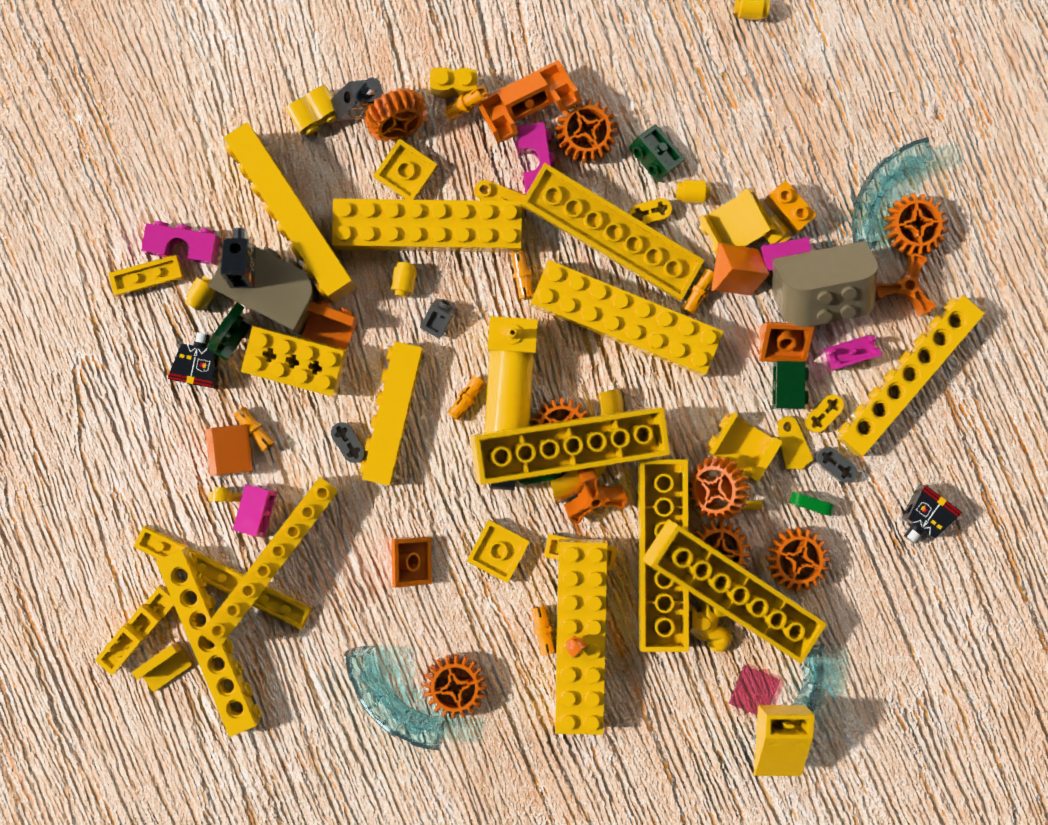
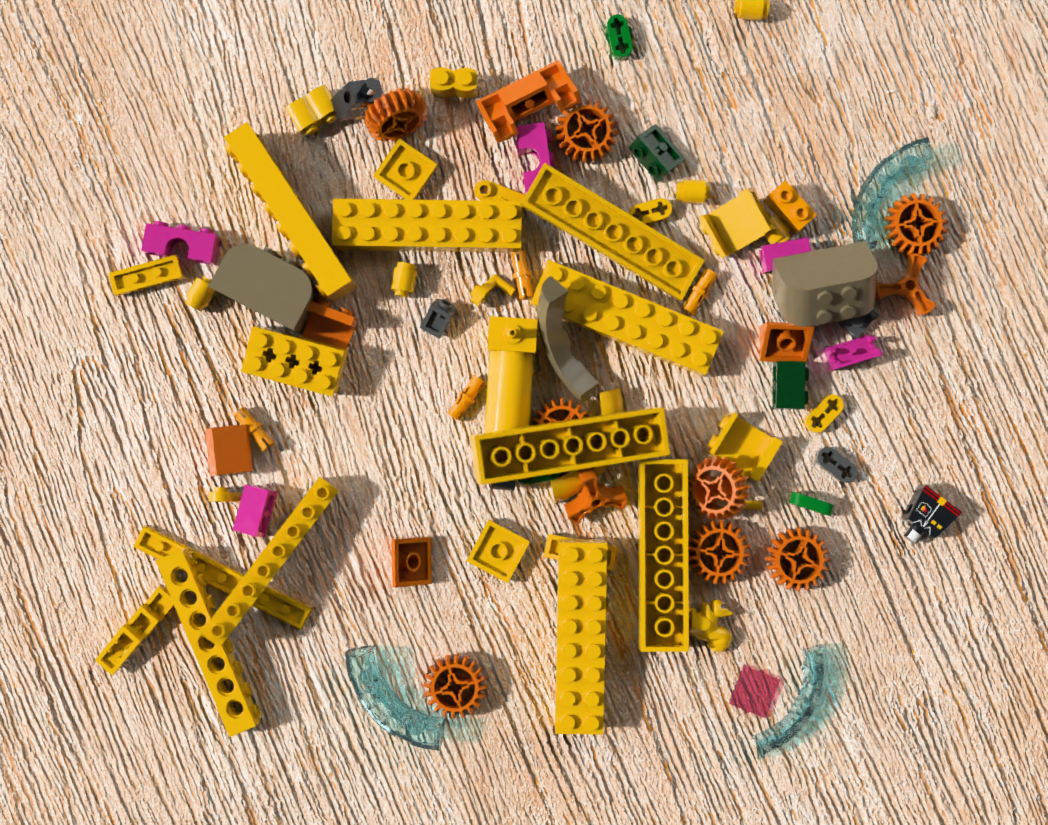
(163, 666): yellow panel -> none
(196, 364): black torso -> none
(229, 333): dark green bracket -> none
(238, 260): black torso -> none
(352, 438): dark grey beam -> none
(392, 413): yellow brick -> none
(466, 103): light orange pin -> none
(481, 292): none -> yellow plate
(543, 630): light orange pin -> none
(557, 342): none -> dark tan brick
(575, 646): orange hinge -> none
(614, 38): none -> green beam
(734, 591): yellow brick -> none
(738, 270): orange slope -> none
(782, 739): yellow slope -> none
(794, 446): yellow piece -> none
(857, 325): none -> dark grey bracket
(967, 317): yellow brick -> none

